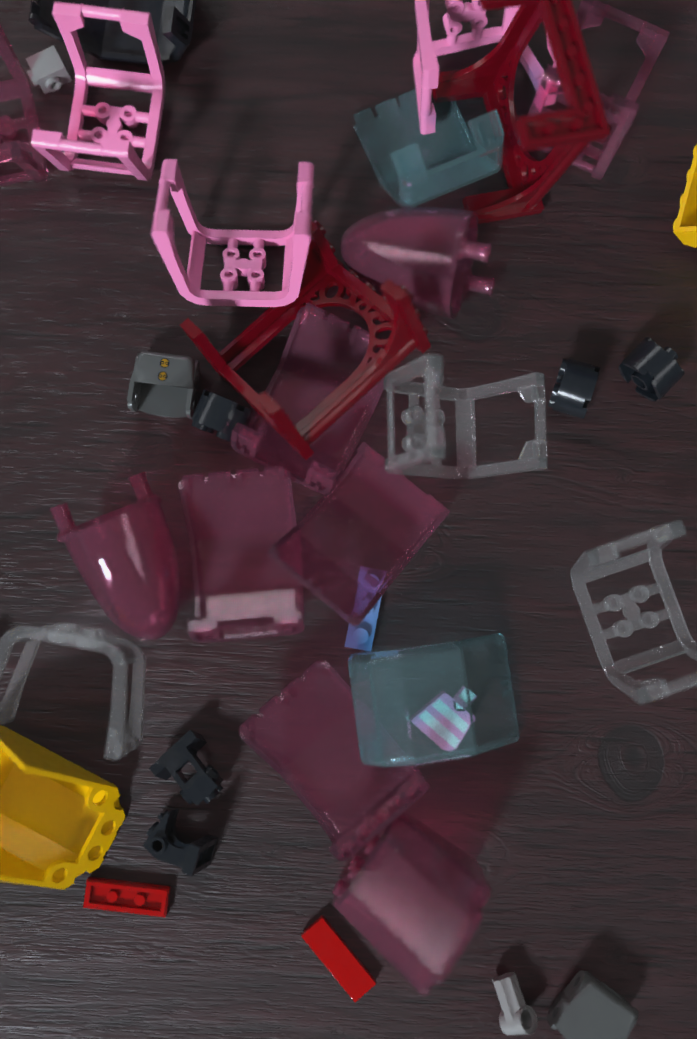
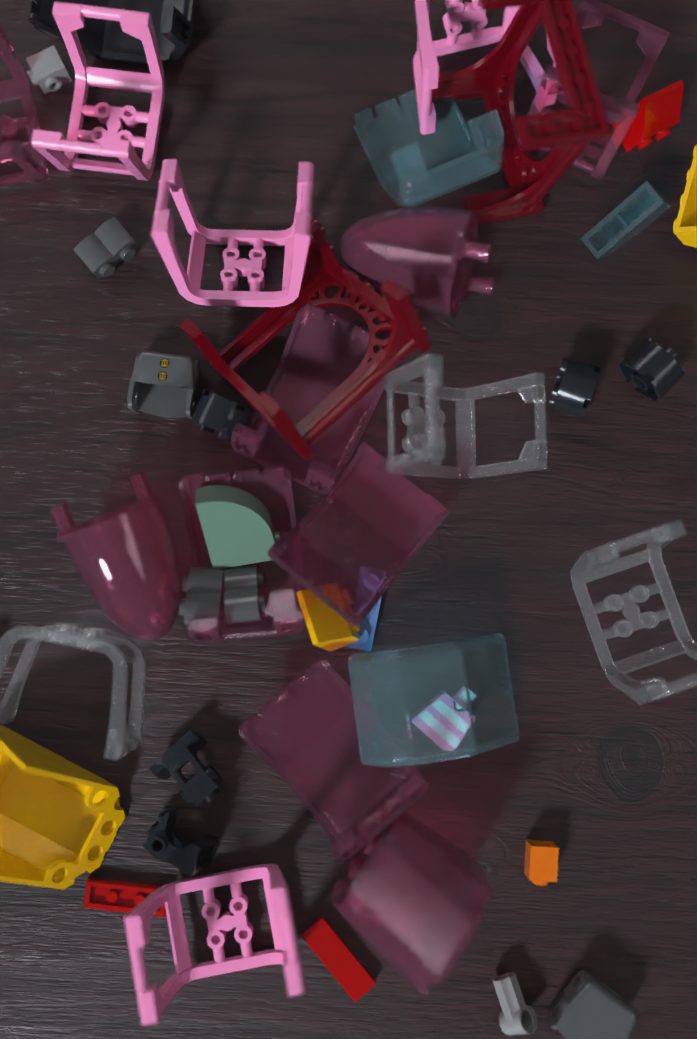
(106, 248): none -> dark grey brick
(155, 1000): none -> bright pink windscreen
(203, 594): none -> dark grey brick
(234, 526): none -> sand green brick
(242, 594): none -> dark grey brick
(324, 625): none -> yellow slope
(541, 861): none -> orange brick
(626, 220): none -> clear light blue brick
(655, 117): none -> red slope

